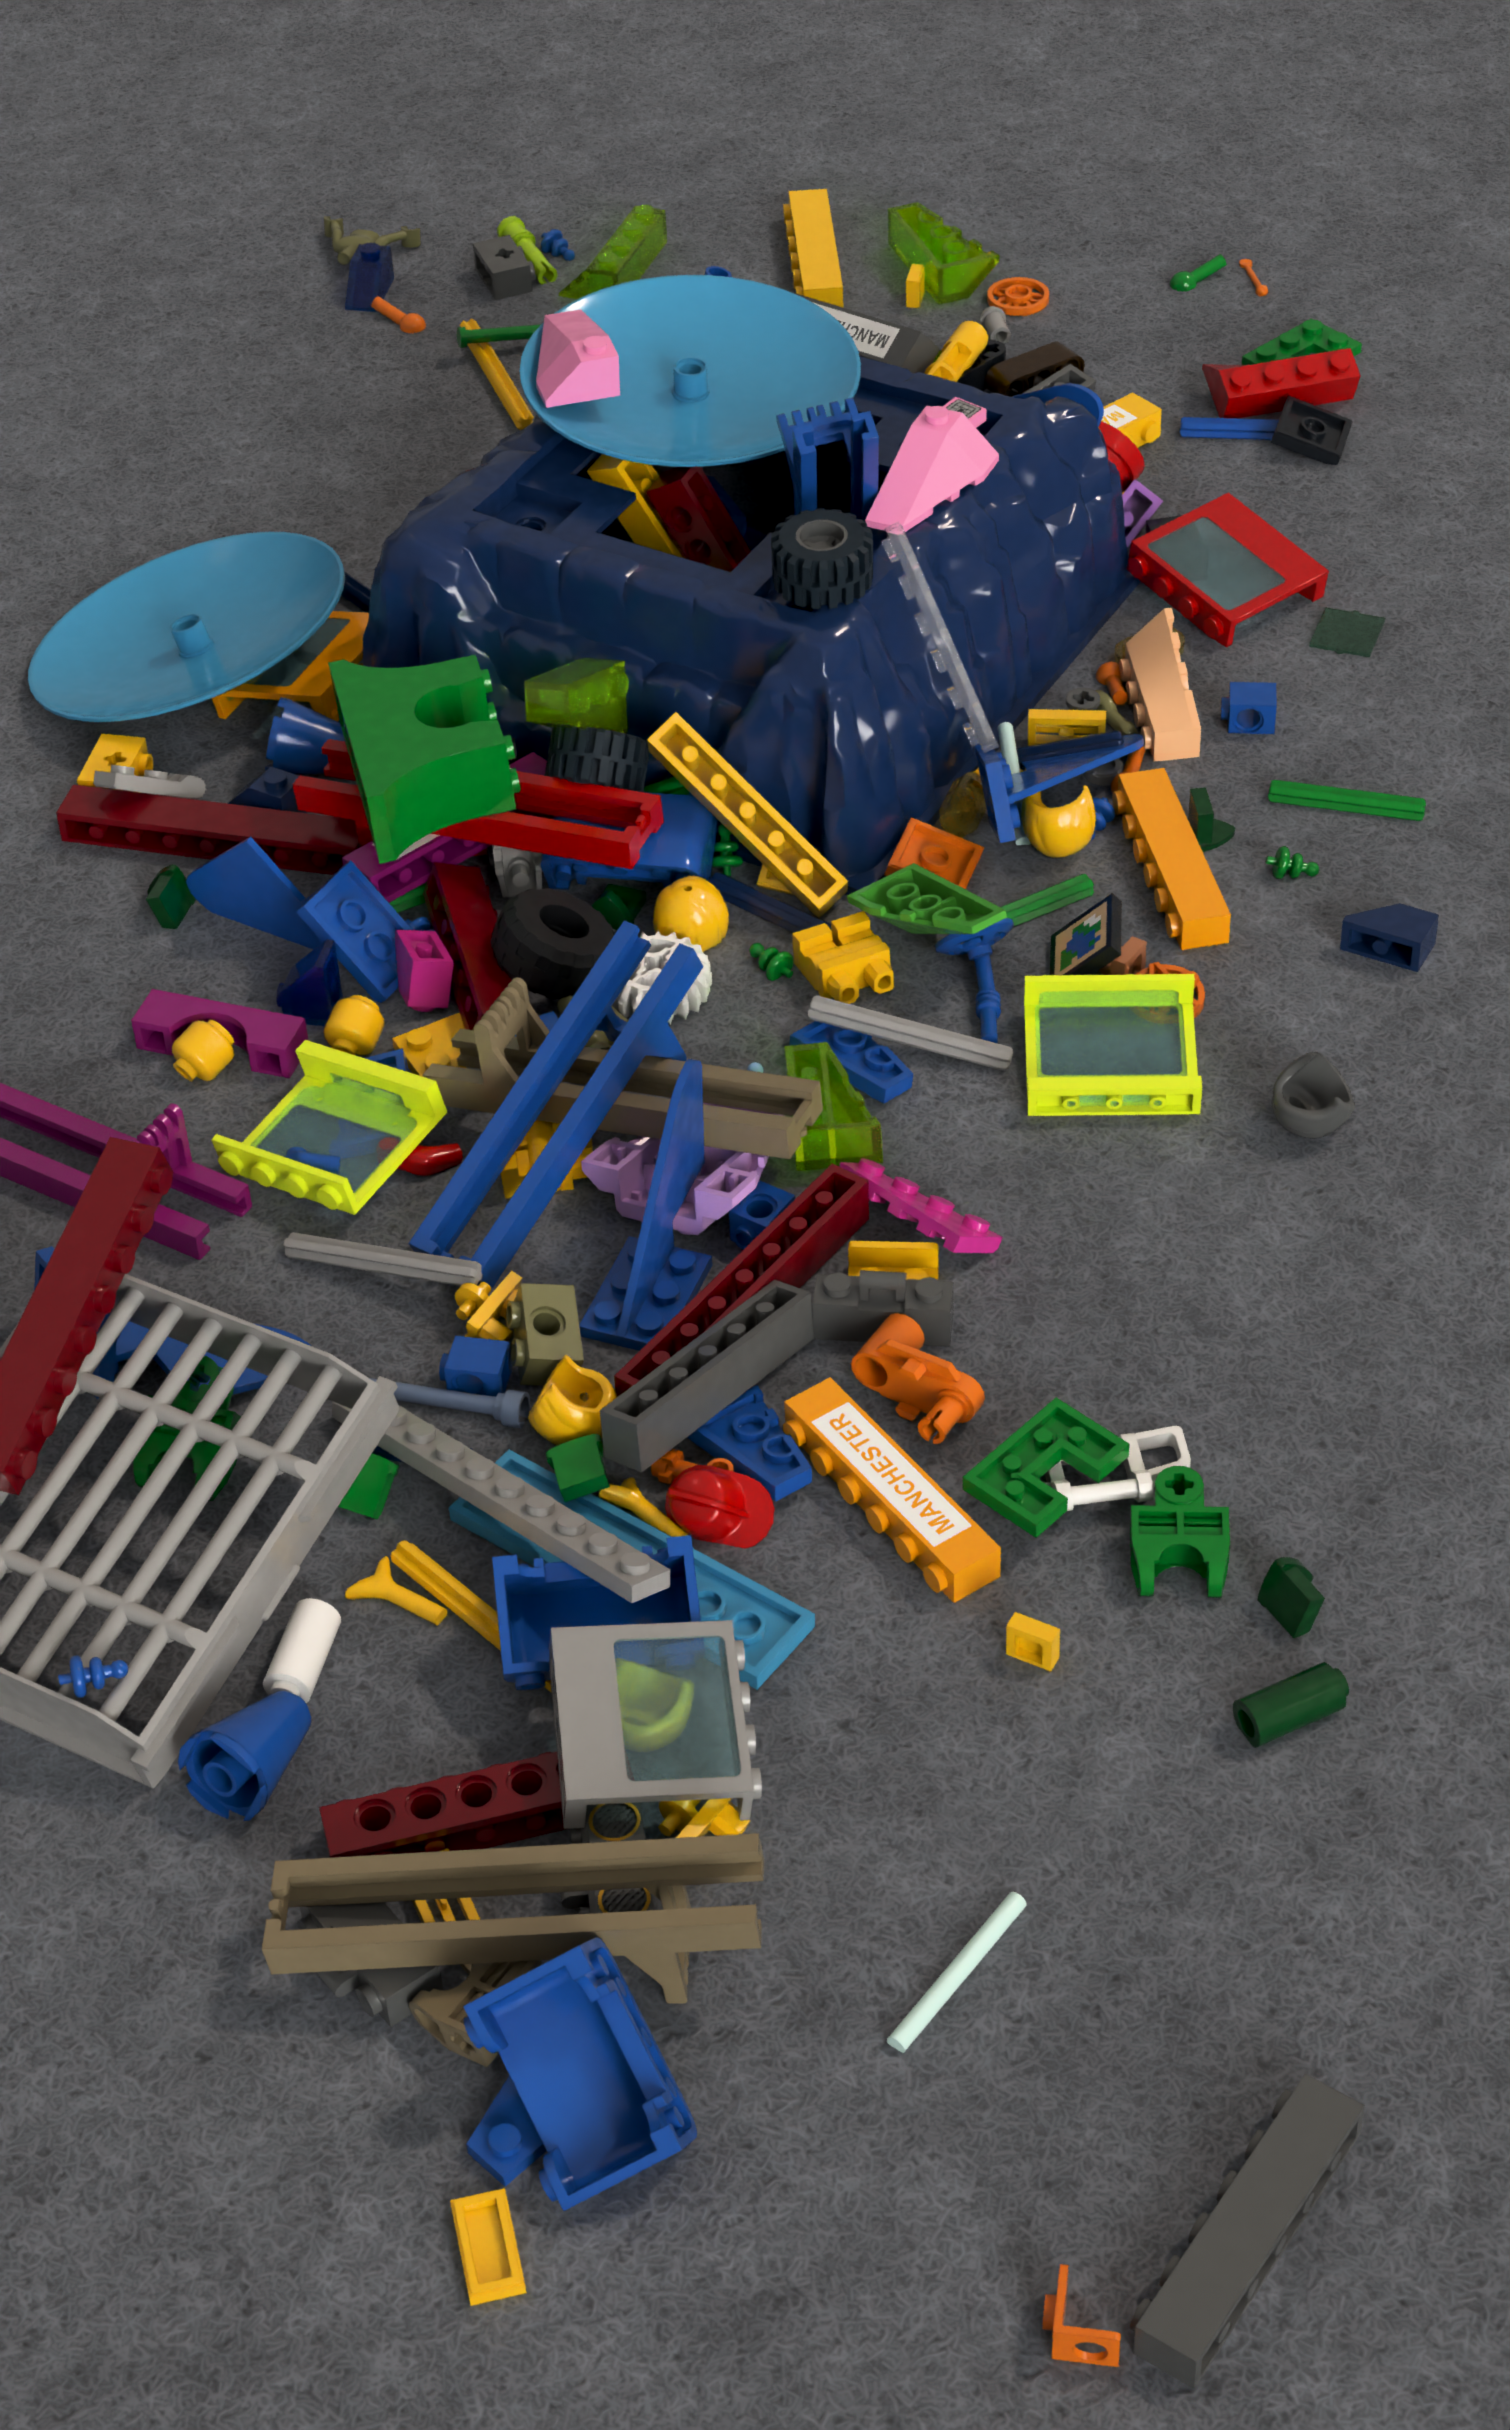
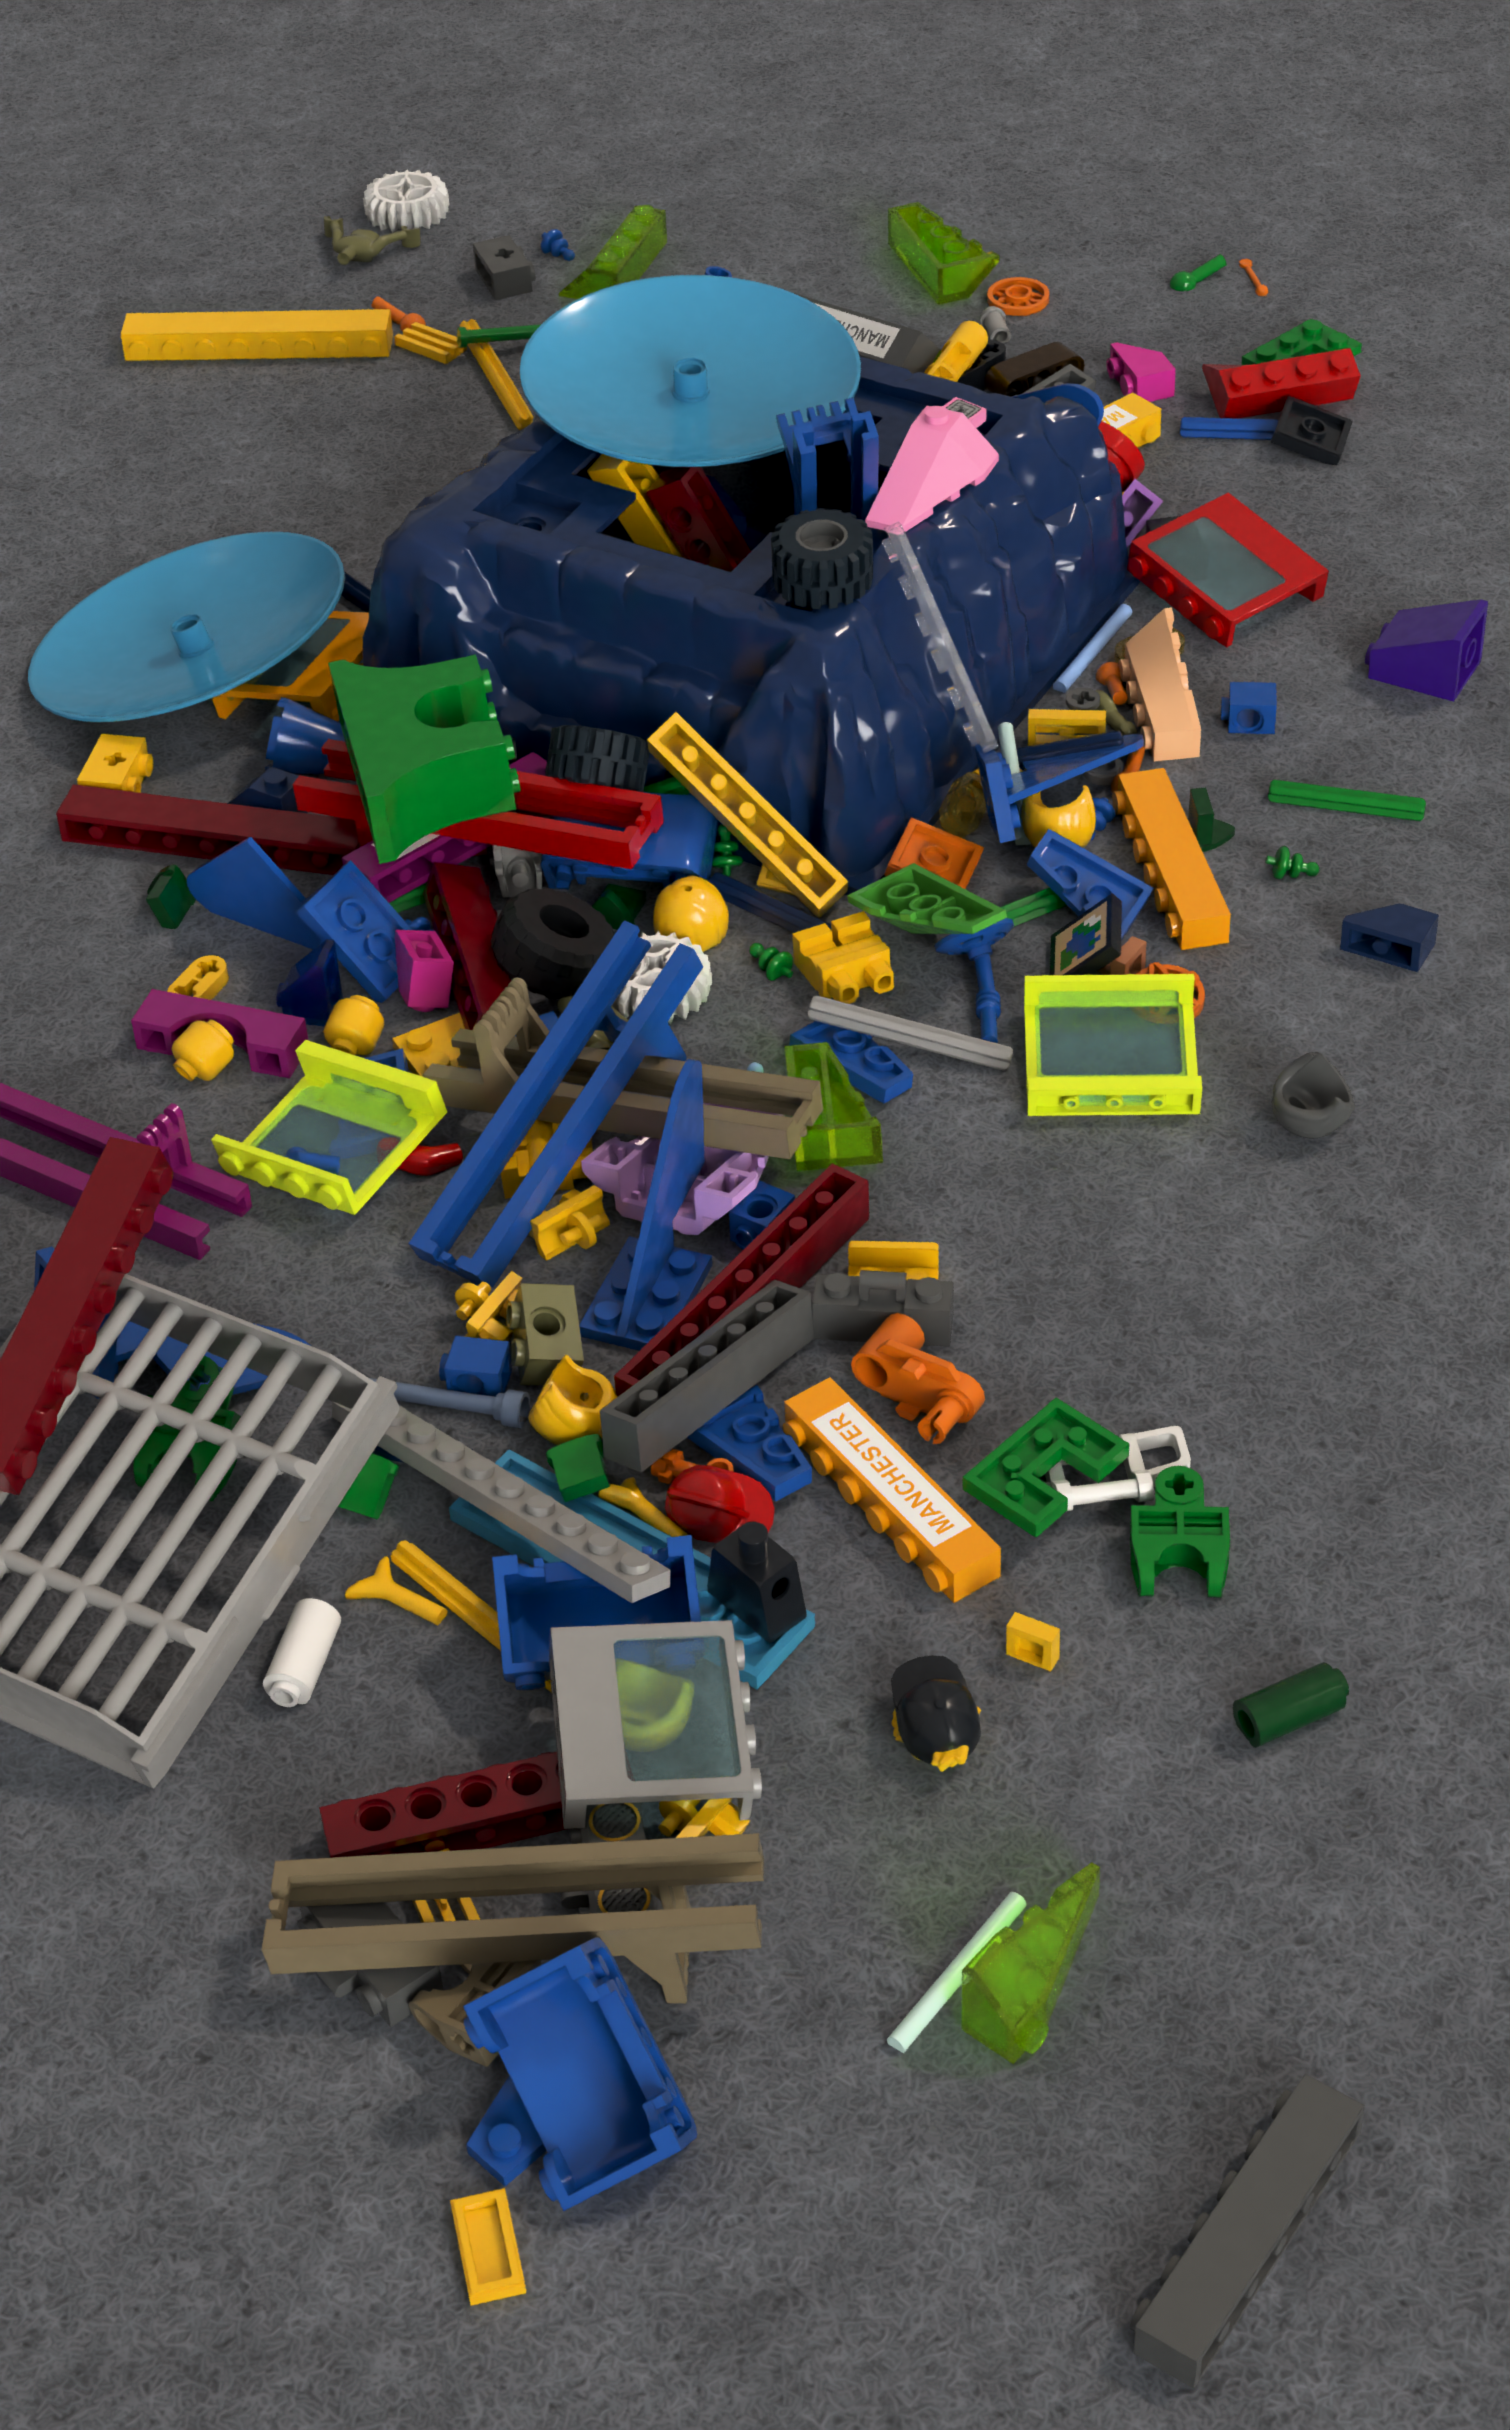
(94, 1673): blue hair -> none
(152, 783): light grey hinge -> none
(204, 987): none -> yellow beam
(244, 1753): blue cone -> none
(257, 335): none -> yellow brick
(369, 276): clear blue slope -> none
(382, 1259): light grey axle -> none
(406, 200): none -> white gear
(429, 343): none -> yellow tile
(516, 229): lime pin -> none
(570, 1222): none -> yellow hips
(576, 361): bright pink wedge -> none
(580, 696): clear neon green wedge -> none
(757, 1581): none -> black torso
(813, 246): yellow brick -> none
(915, 286): yellow tile -> none
(932, 1214): dark pink wing -> none
(934, 1711): none -> black hair
(1020, 1973): none -> clear neon green wedge
(1066, 2337): orange bracket -> none
(1086, 879): none -> blue wing
(1092, 648): none -> light blue bar
(1141, 371): none -> dark pink slope
(1291, 1595): dark green tile -> none
(1347, 632): clear green piece -> none
(1430, 648): none -> dark purple slope

